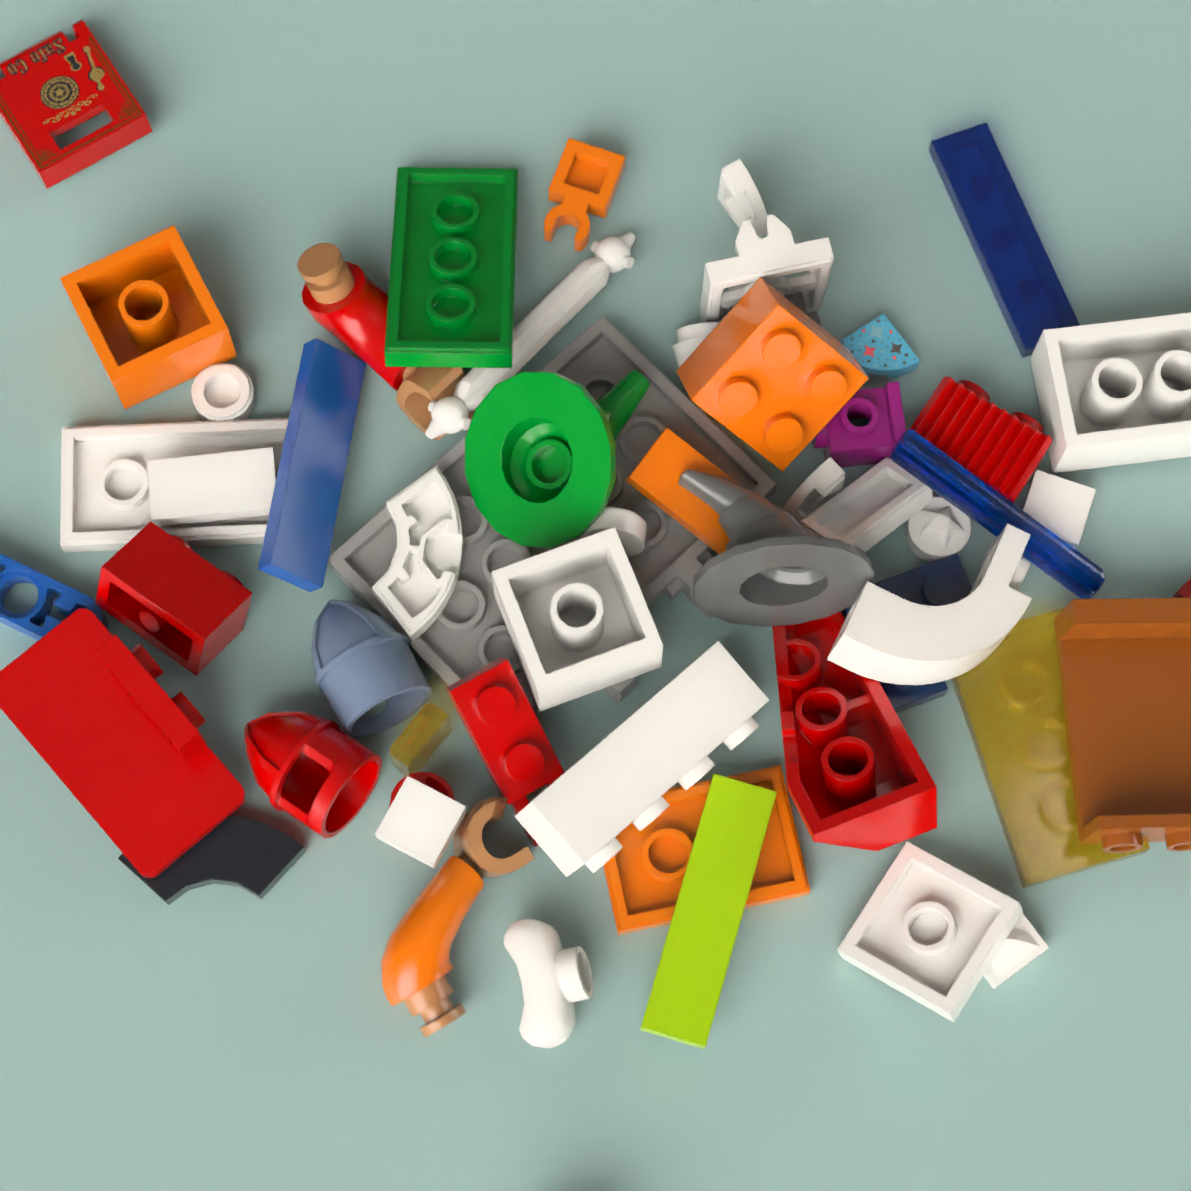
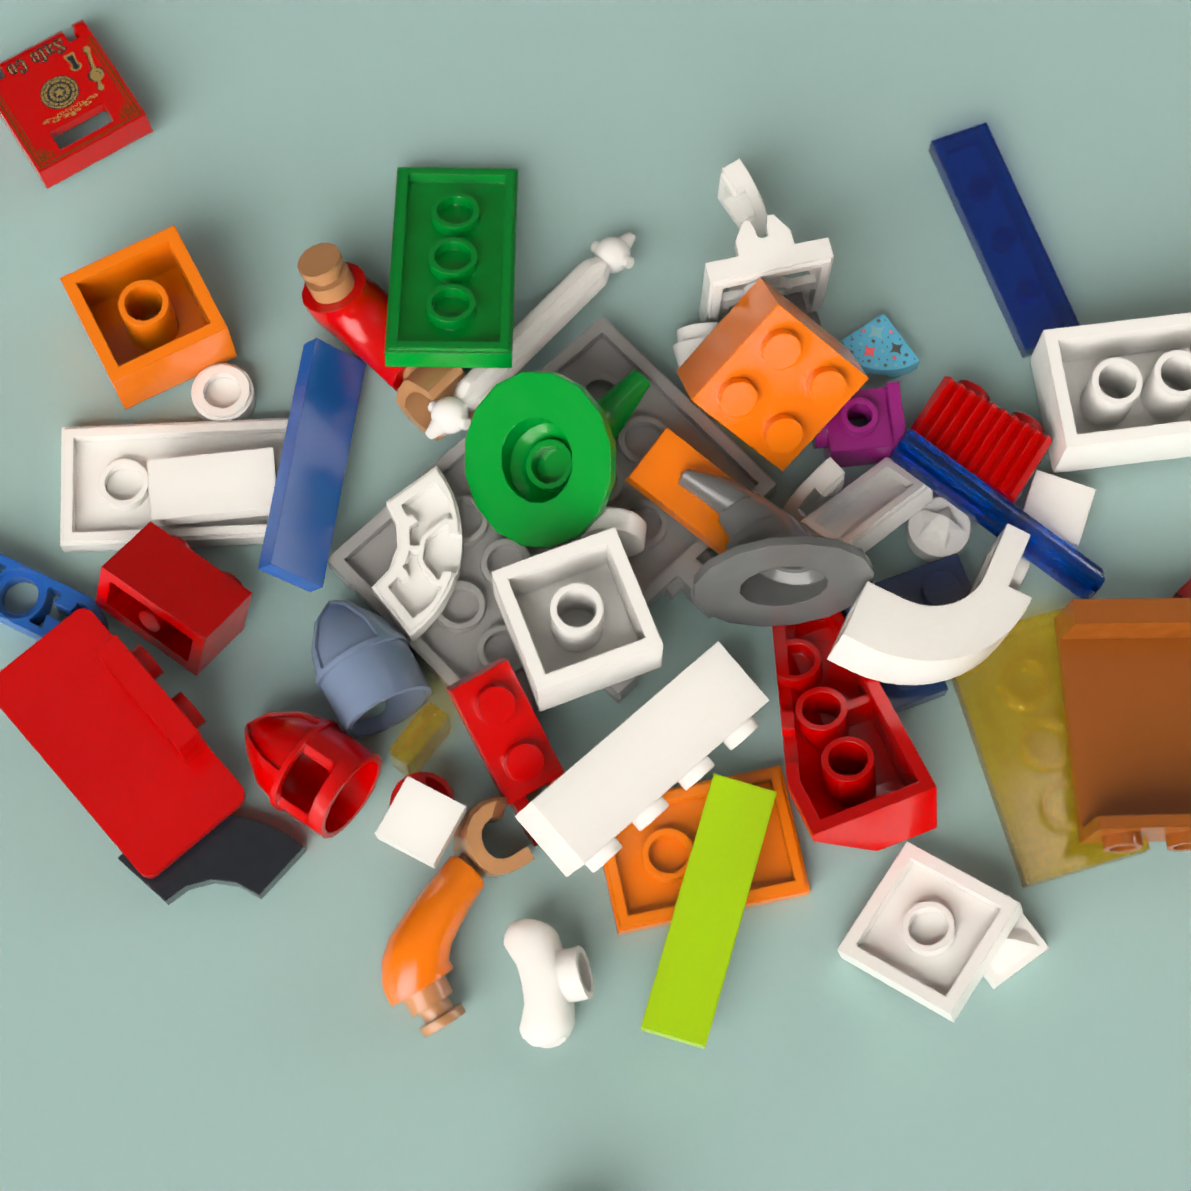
(582, 186): orange plate -> none

